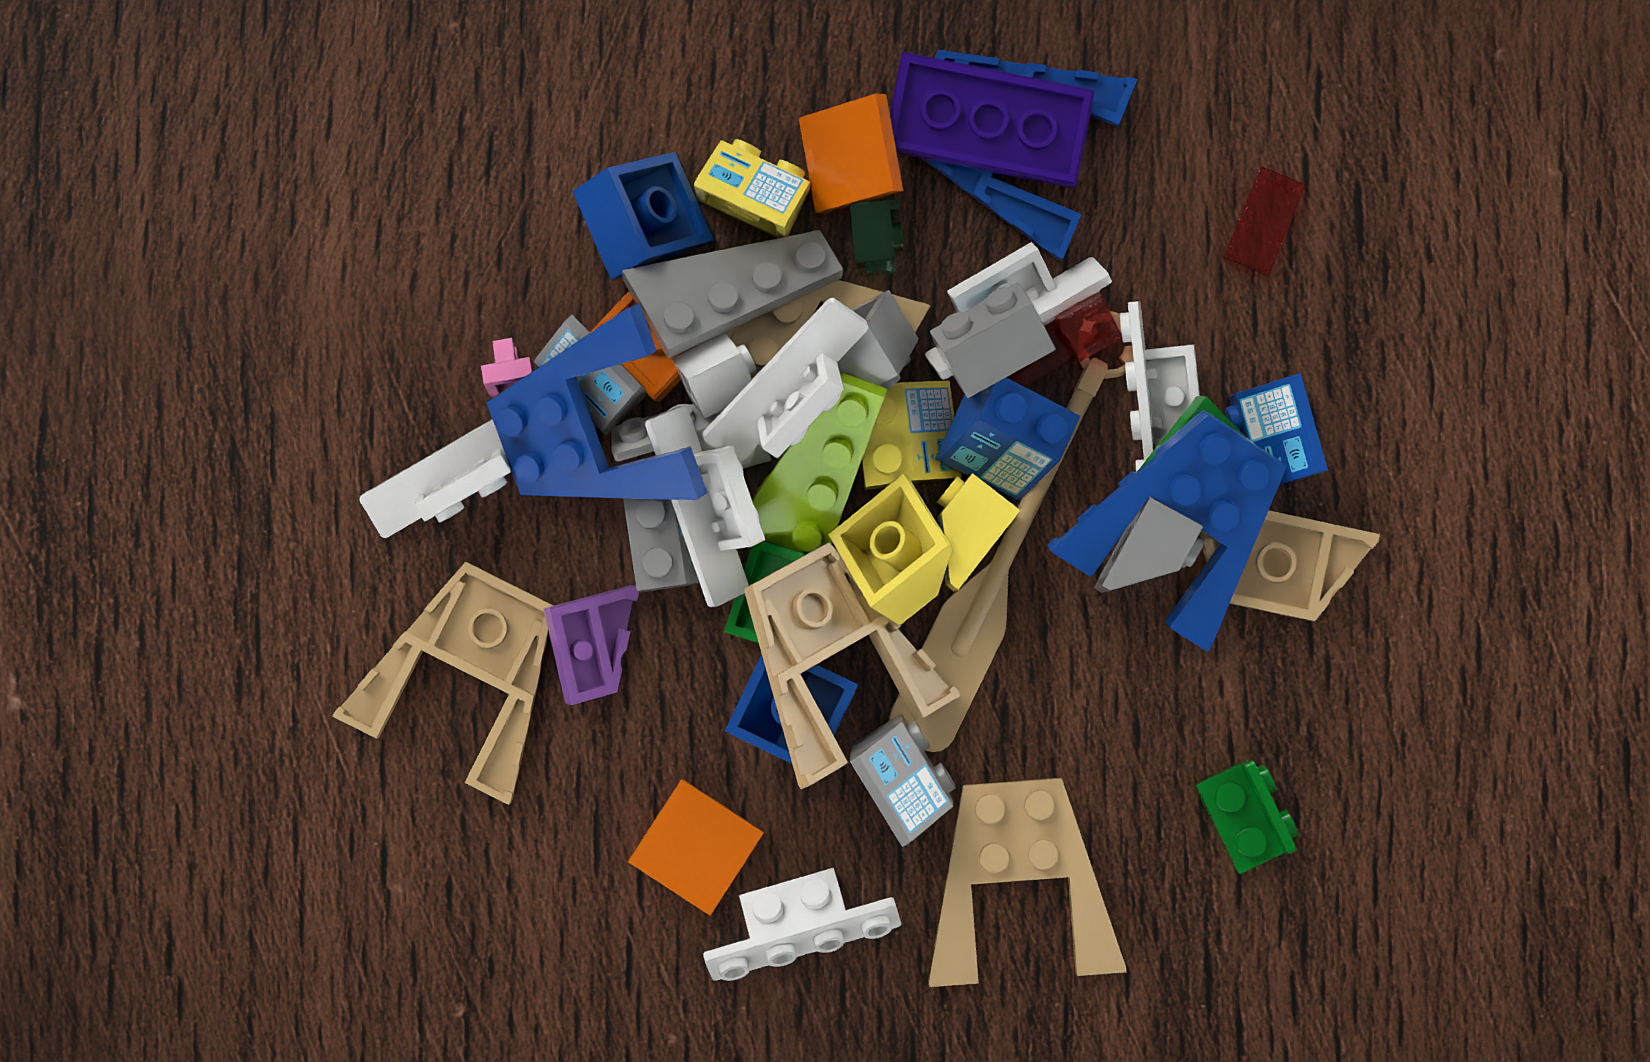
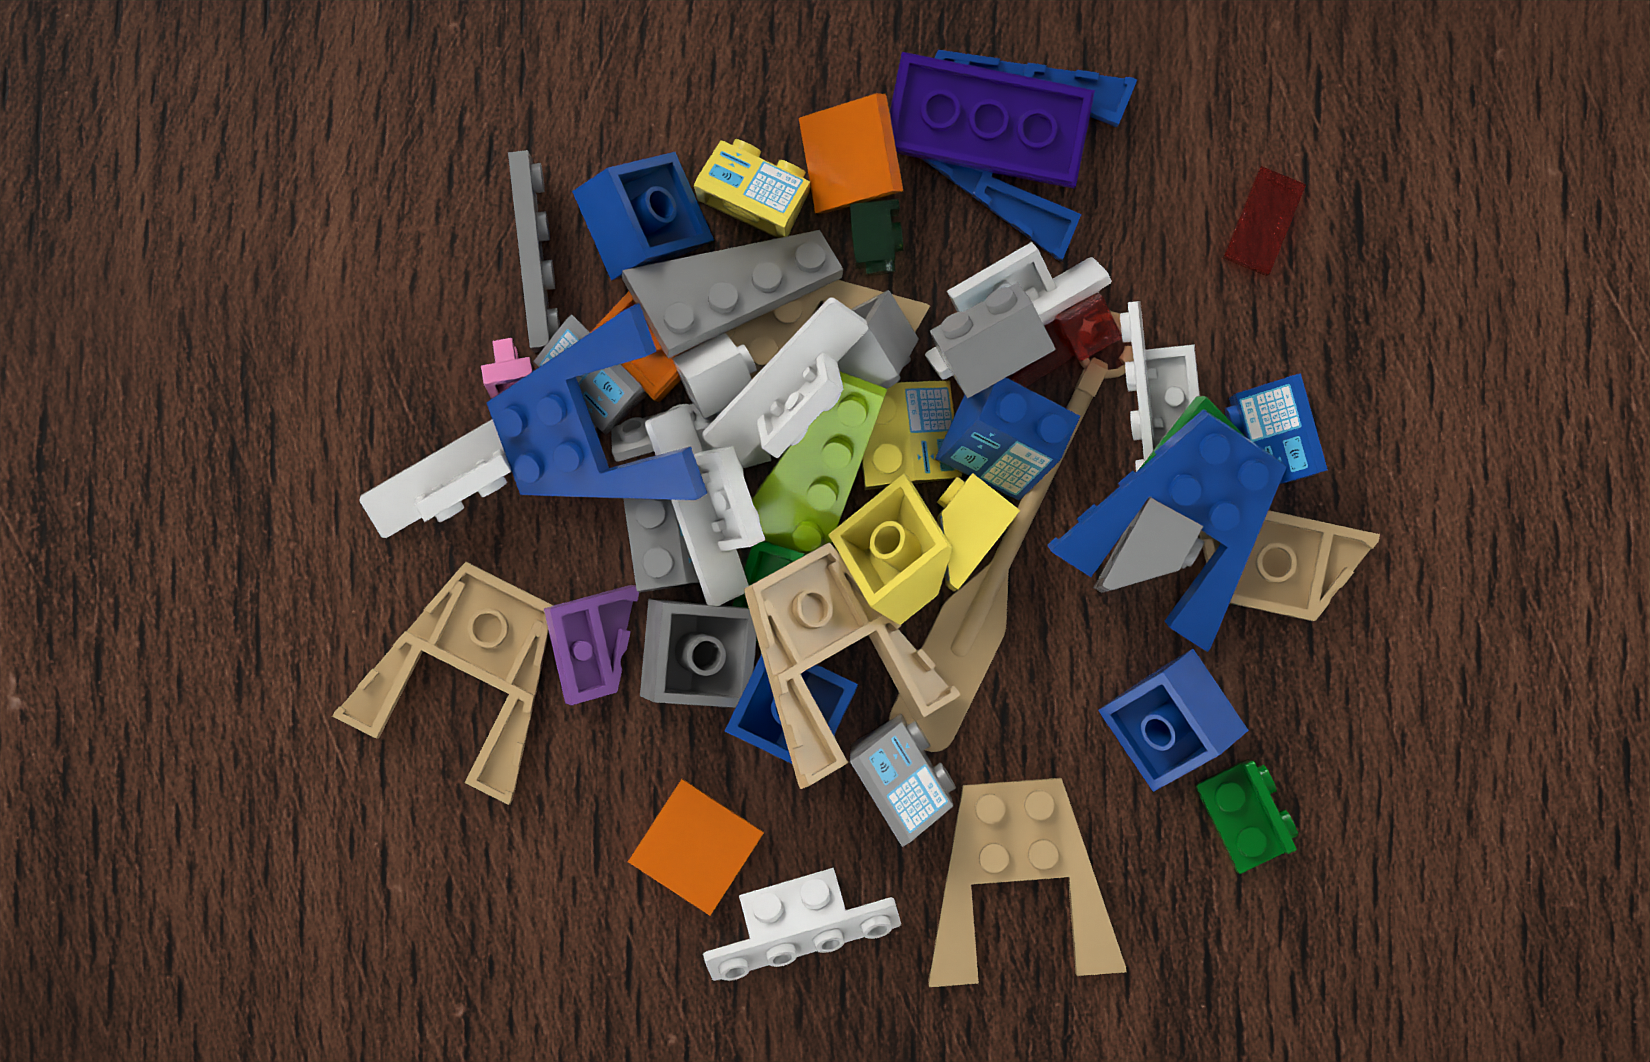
(531, 230): none -> light grey plate
(697, 653): none -> light grey slope
(1173, 720): none -> blue slope

